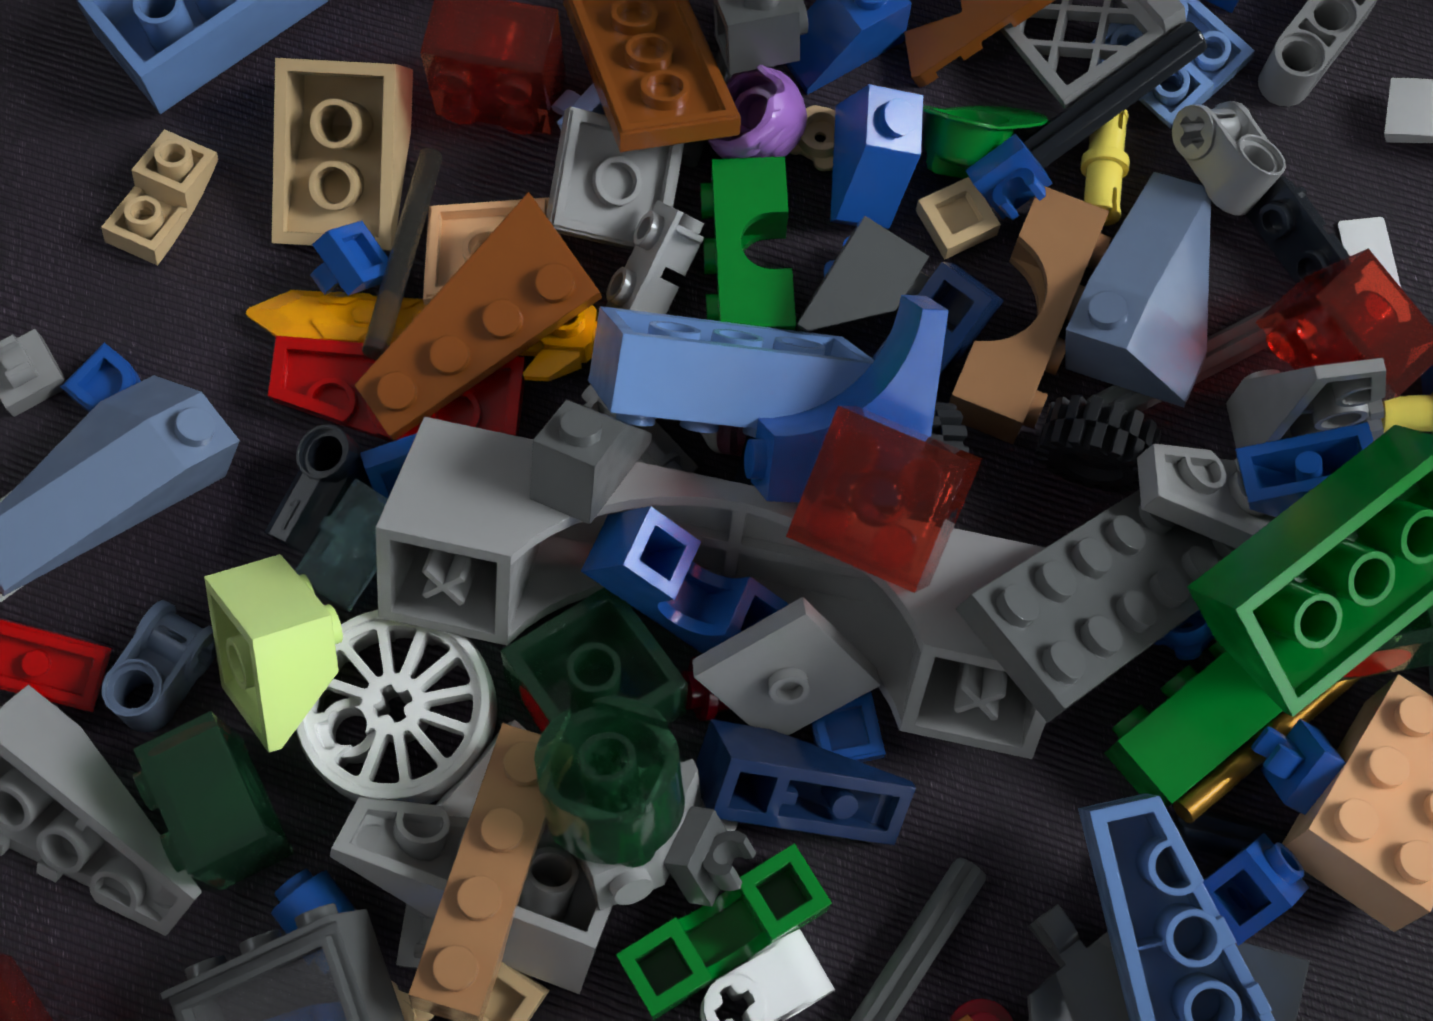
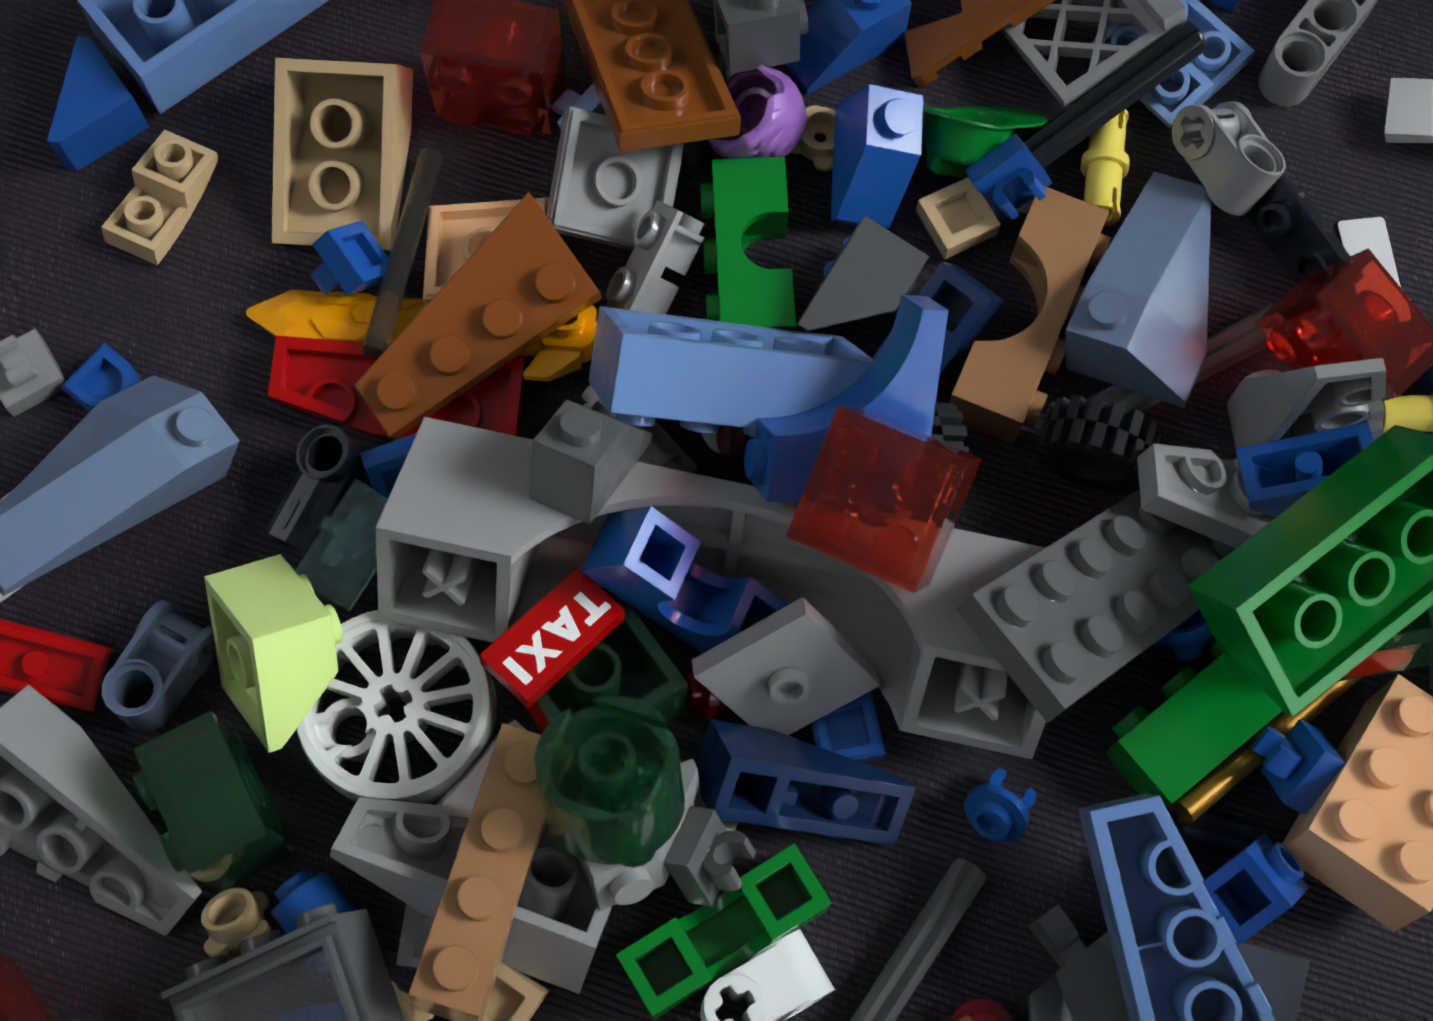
(92, 110): none -> blue slope
(233, 918): none -> tan plate
(552, 637): none -> red tile
(997, 811): none -> blue plate

